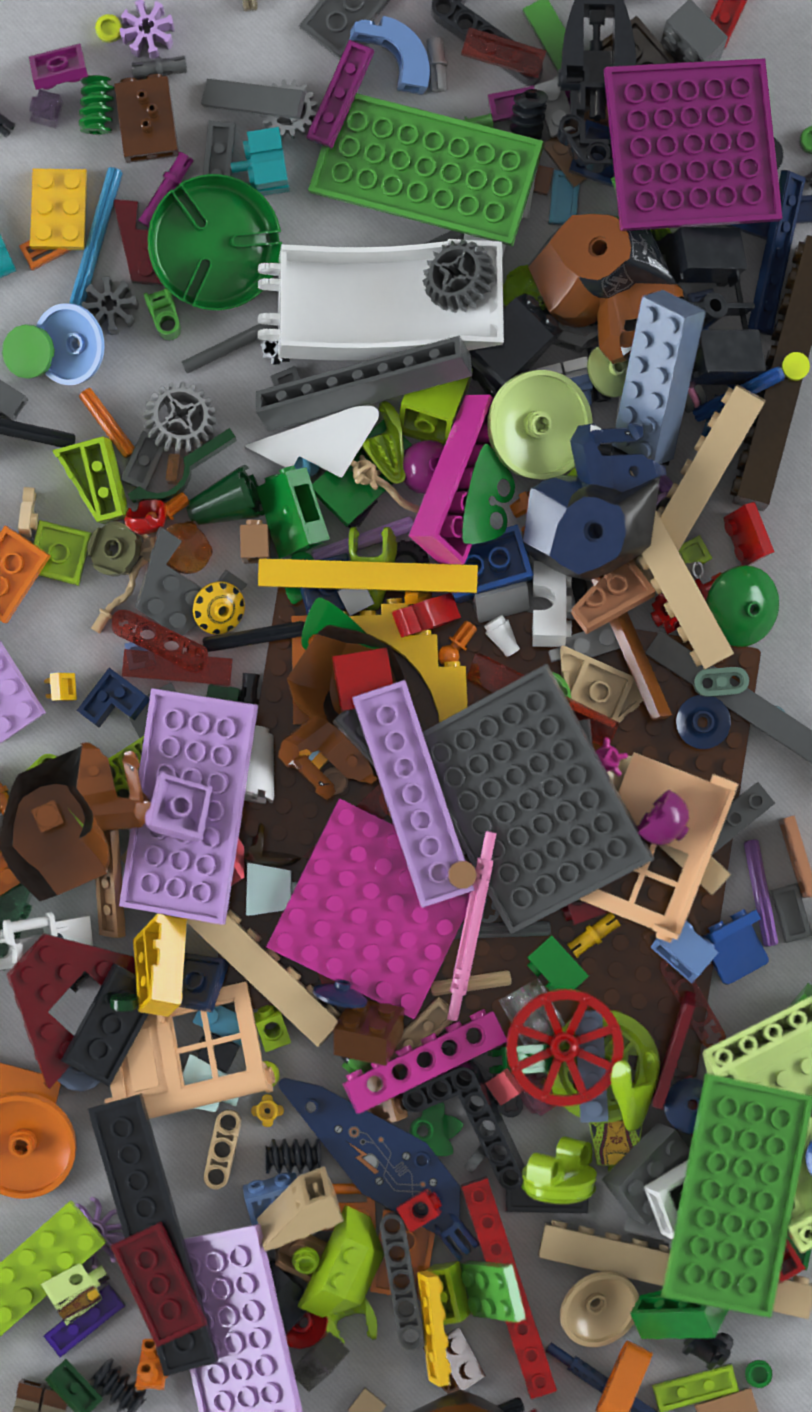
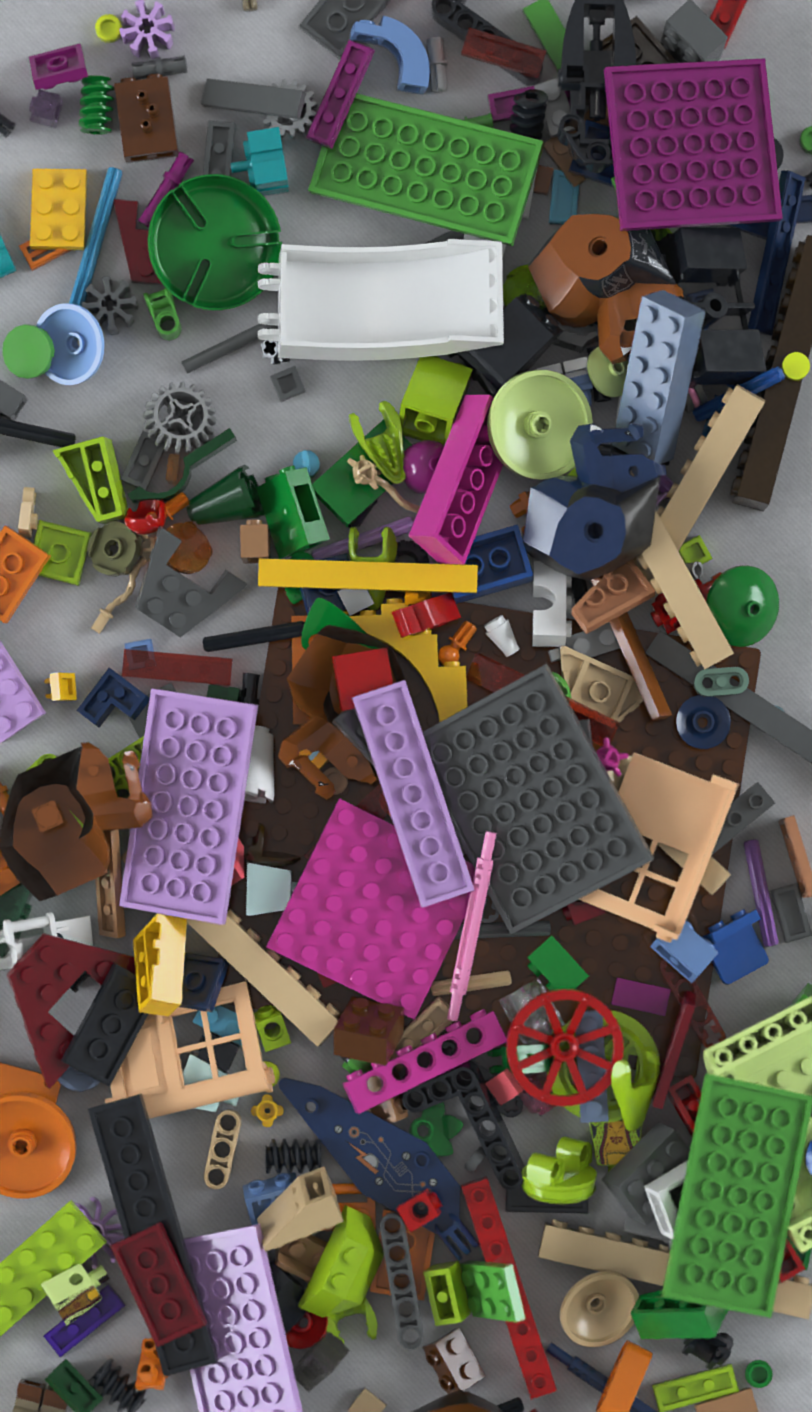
(107, 422): orange axle -> none
(124, 1002): dark green tile -> none
(157, 643): clear red beam -> none
(178, 808): lavender slope -> none
(210, 600): yellow dish -> none
(305, 1260): lime plate -> none
(324, 442): white sticker -> none
(340, 994): dark blue dish -> none
(364, 383): dark grey brick -> none
(433, 1330): yellow plate -> none
(461, 289): dark grey gear -> none
(462, 874): medium nougat tile -> none
(483, 485): green piece -> none
(501, 601): light grey slope -> none
(593, 934): yellow pin -> none
(640, 996): none -> magenta tile
(665, 820): magenta cylinder -> none
(676, 1104): dark blue dish -> none
(748, 534): red plate -> none

